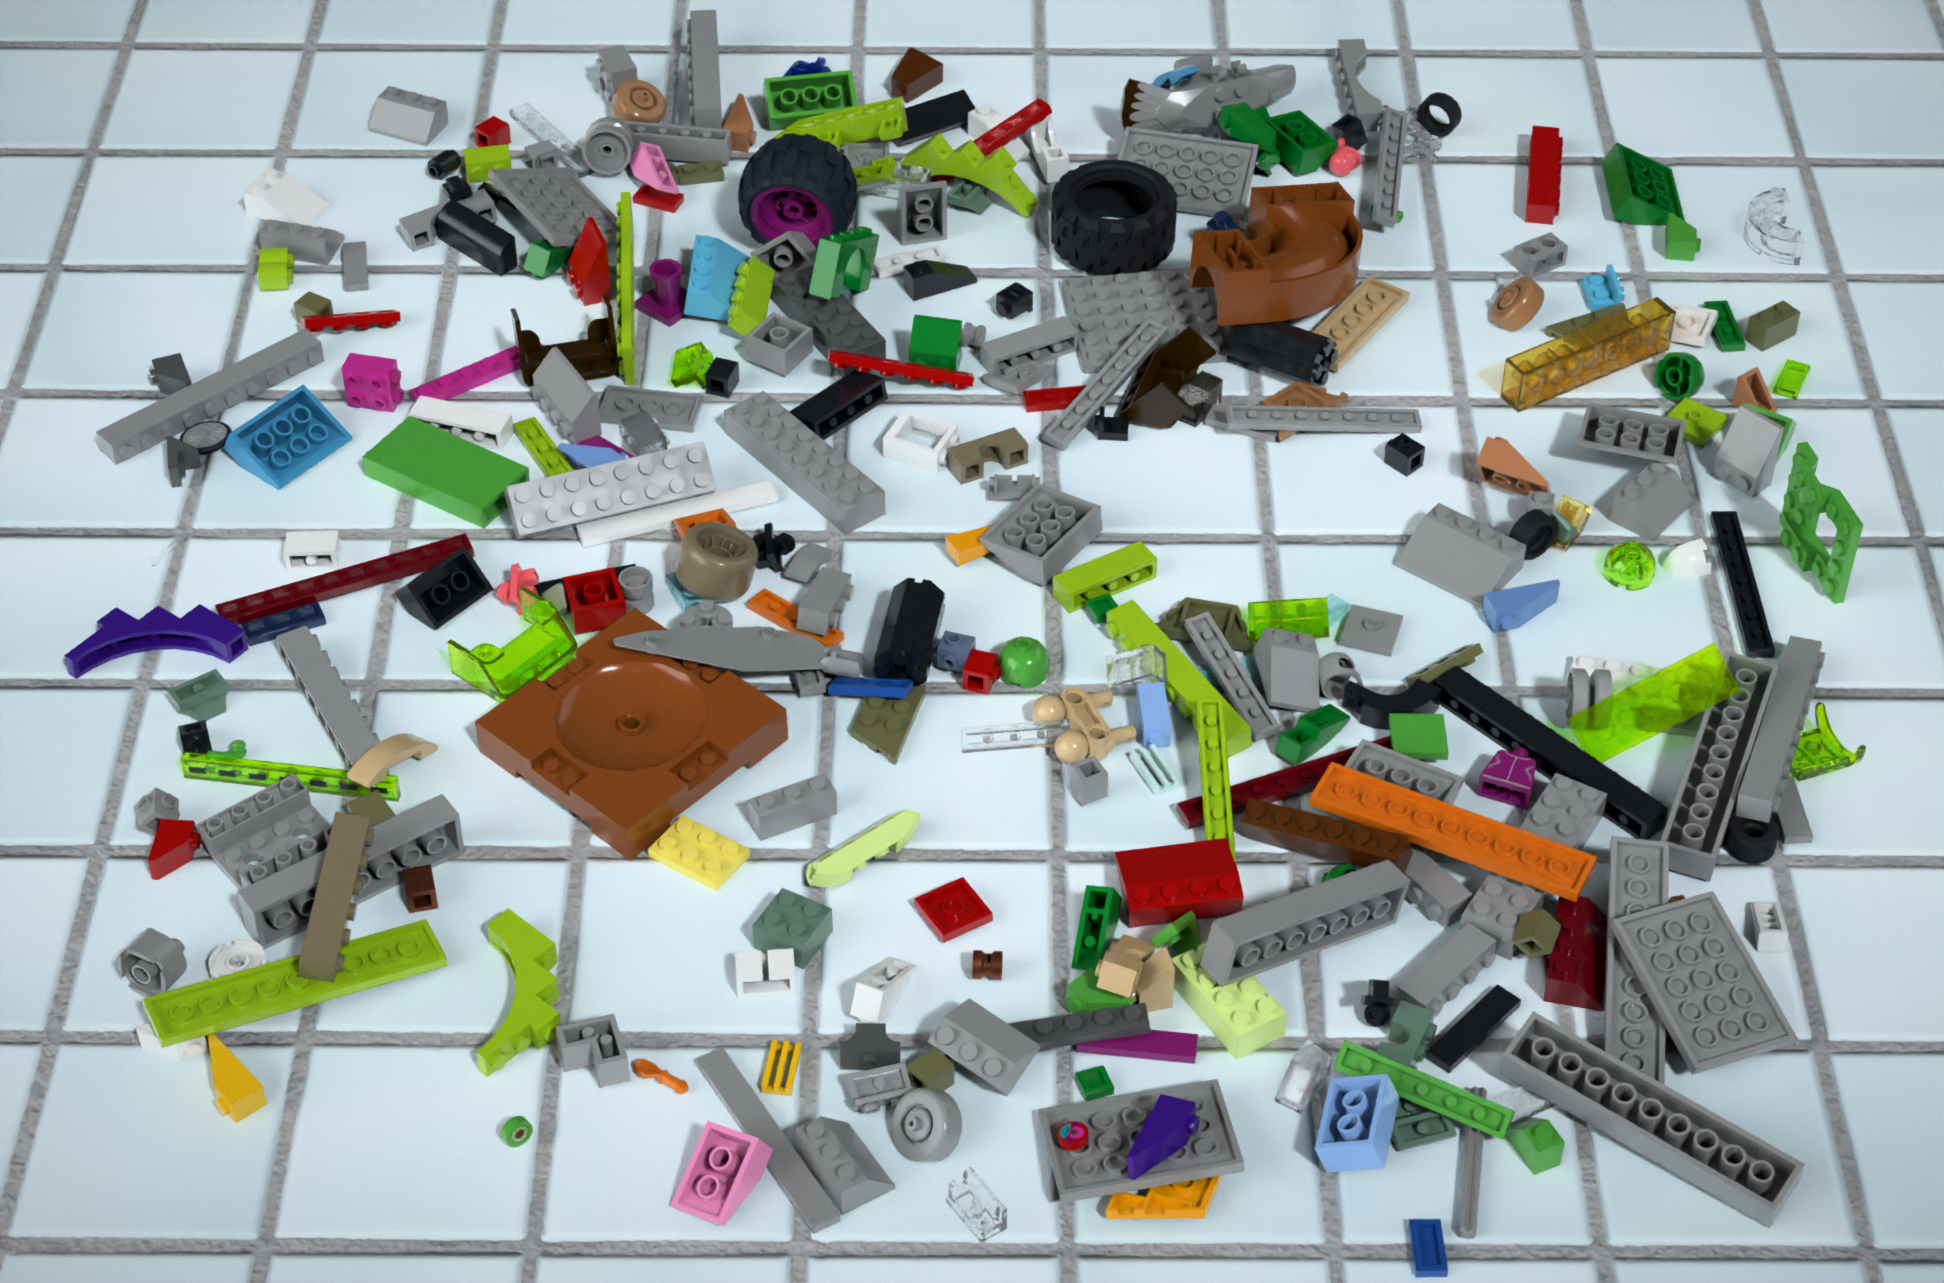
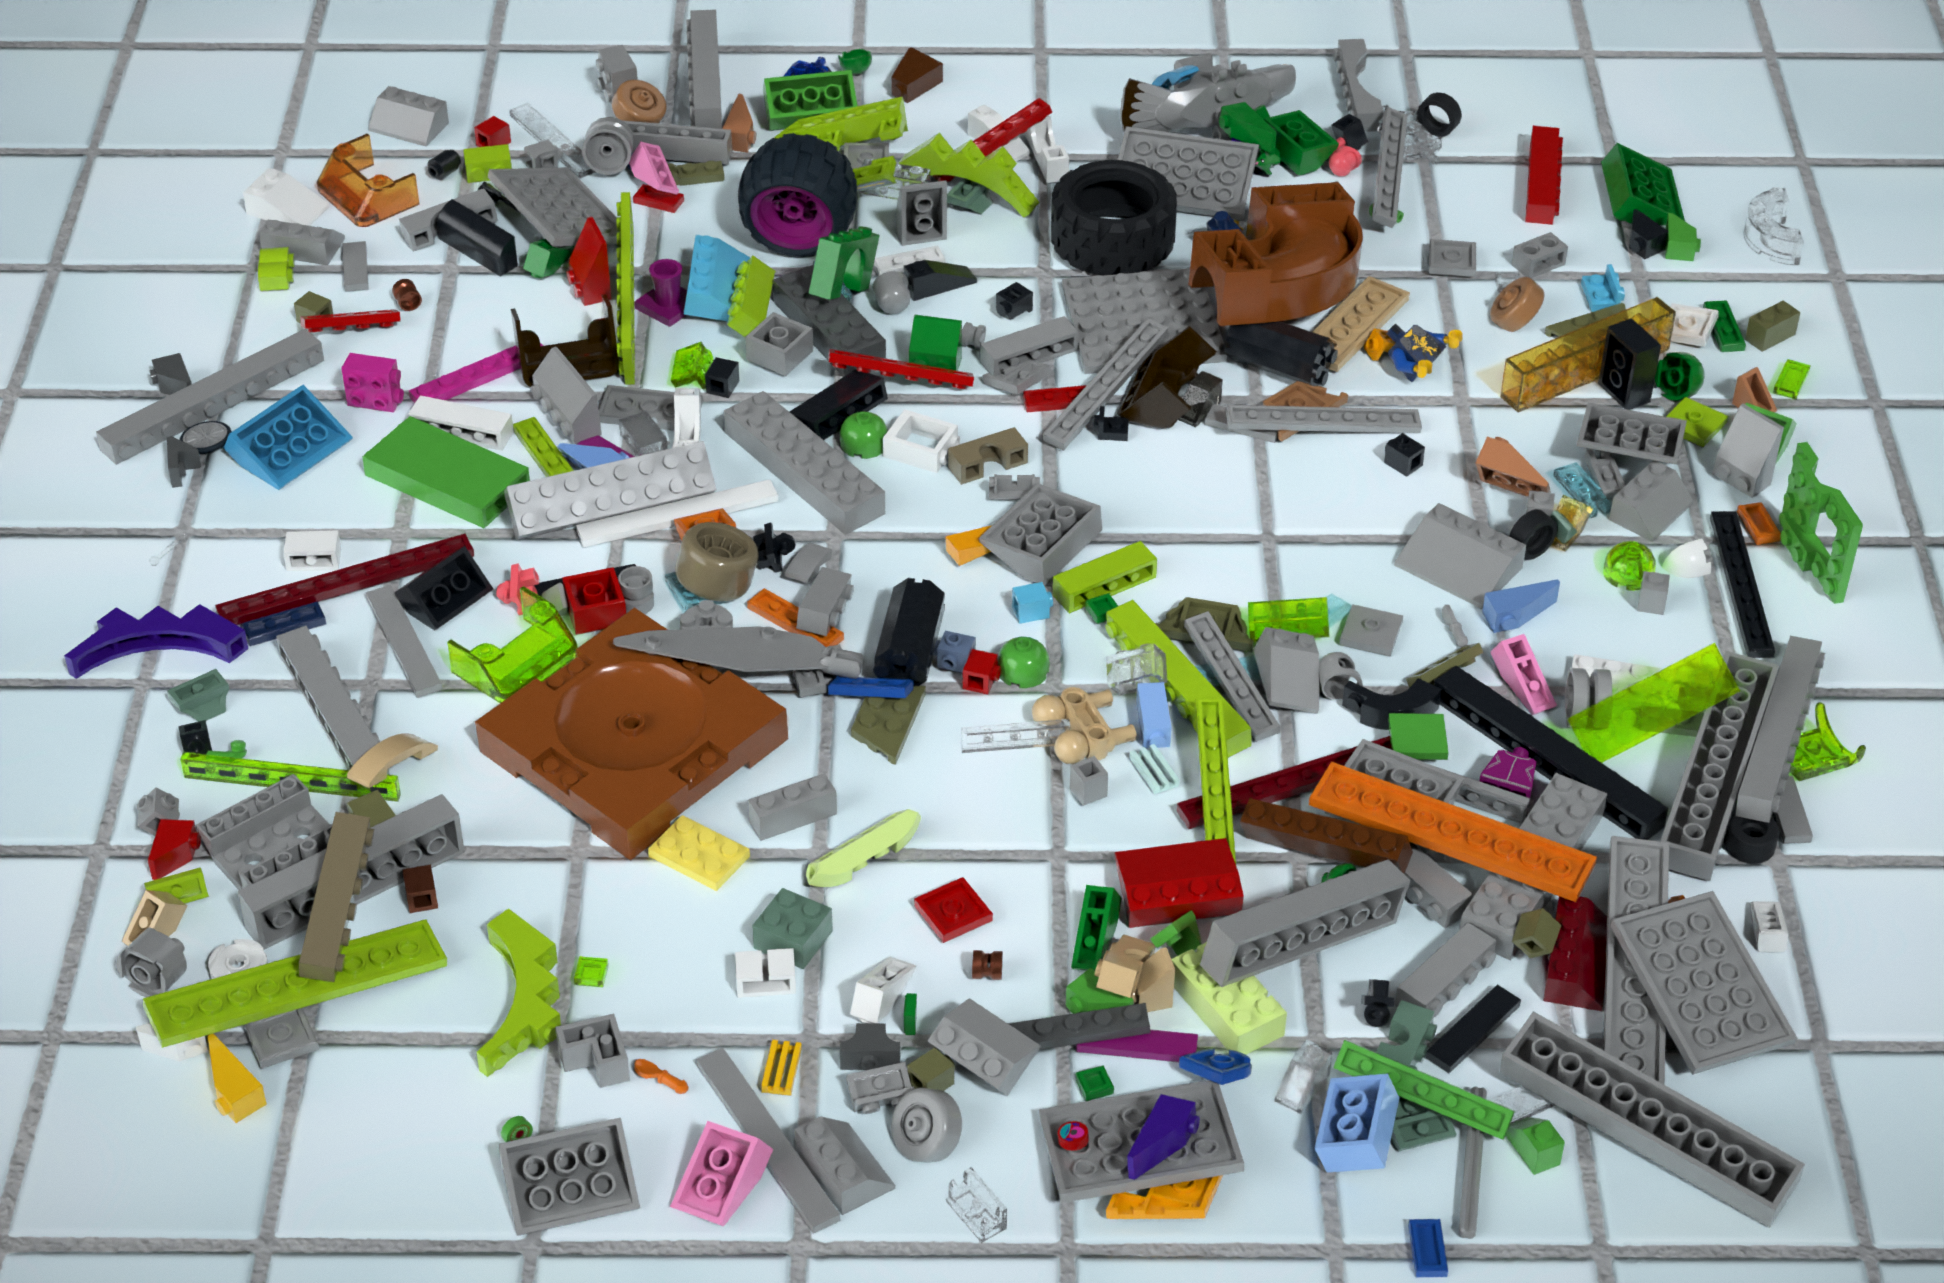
(155, 911): none -> tan slope
(185, 886): none -> lime tile
(281, 1037): none -> light grey plate
(360, 198): none -> clear orange windscreen
(404, 641): none -> light grey tile
(406, 294): none -> copper wheel
(456, 188): black plate -> none
(568, 1176): none -> light grey slope
(591, 971): none -> clear neon green tile
(687, 416): none -> white arch
(787, 253): light grey slope -> none
(855, 60): none -> green hair
(863, 435): none -> bright green cylinder
(892, 292): none -> light grey helmet
(910, 1013): none -> green tile
(936, 116): black brick -> none
(1031, 602): none -> medium azure brick
(1217, 1067): none -> blue tile
(1311, 733): green slope -> none
(1377, 343): none -> light orange bracket
(1418, 349): none -> torso
(1452, 257): none -> light grey plate
(1454, 626): none -> light grey piece
(1493, 799): none -> light grey tile
(1523, 674): none -> bright pink slope
(1582, 488): none -> clear light blue hinge
(1605, 473): none -> light grey hinge
(1629, 364): none -> black brick
(1646, 236): none -> black slope
(1653, 593): none -> light grey brick
(1759, 523): none -> orange tile

